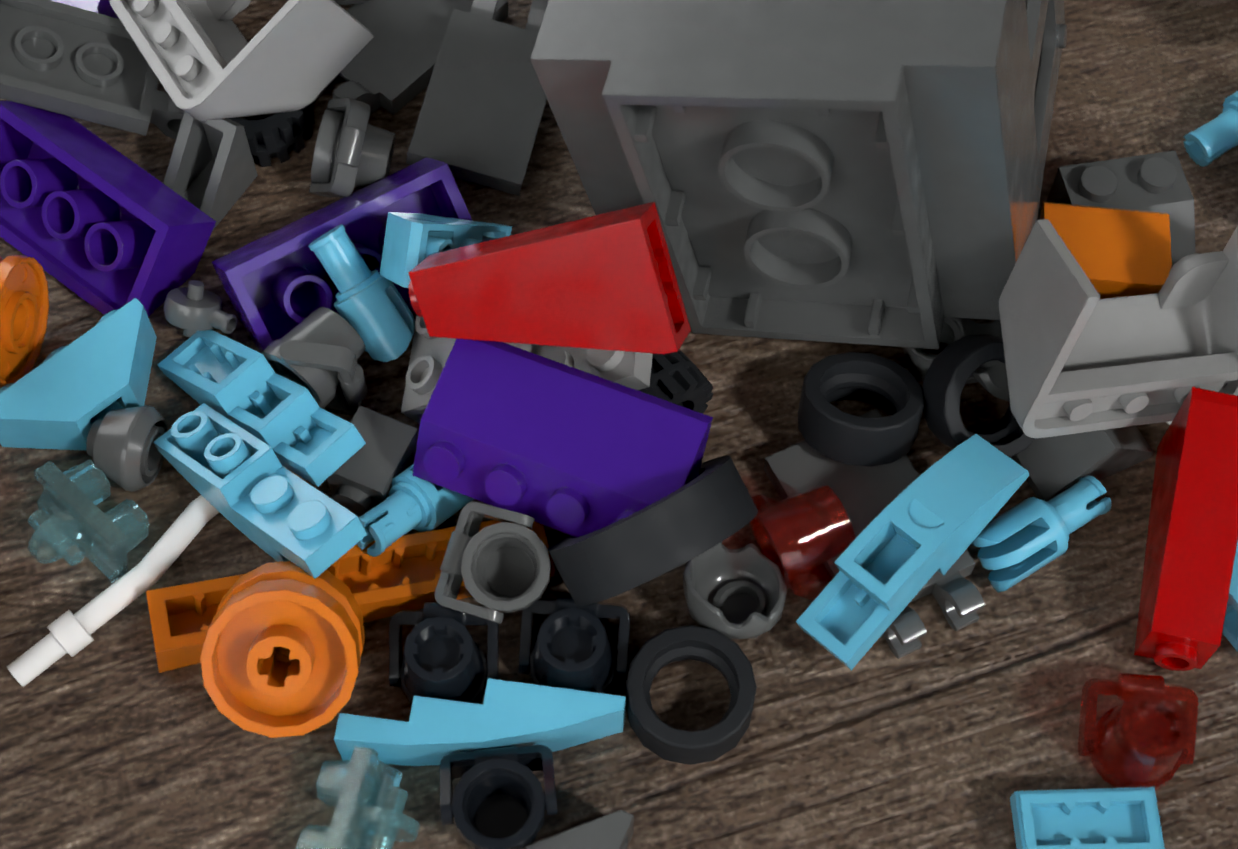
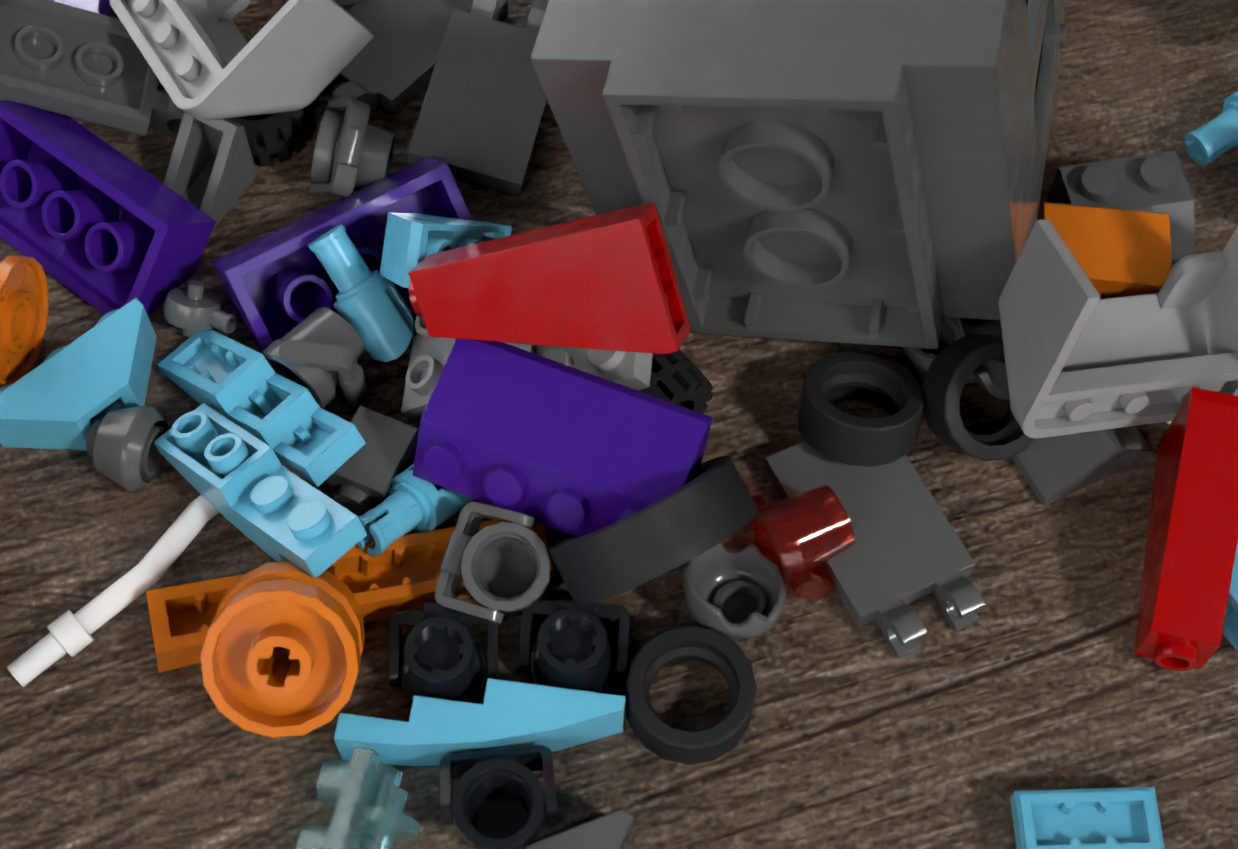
(73, 525): clear light blue hips -> none
(907, 544): medium azure slope -> none
(1037, 532): medium azure arm -> none
(1143, 736): clear red piece -> none

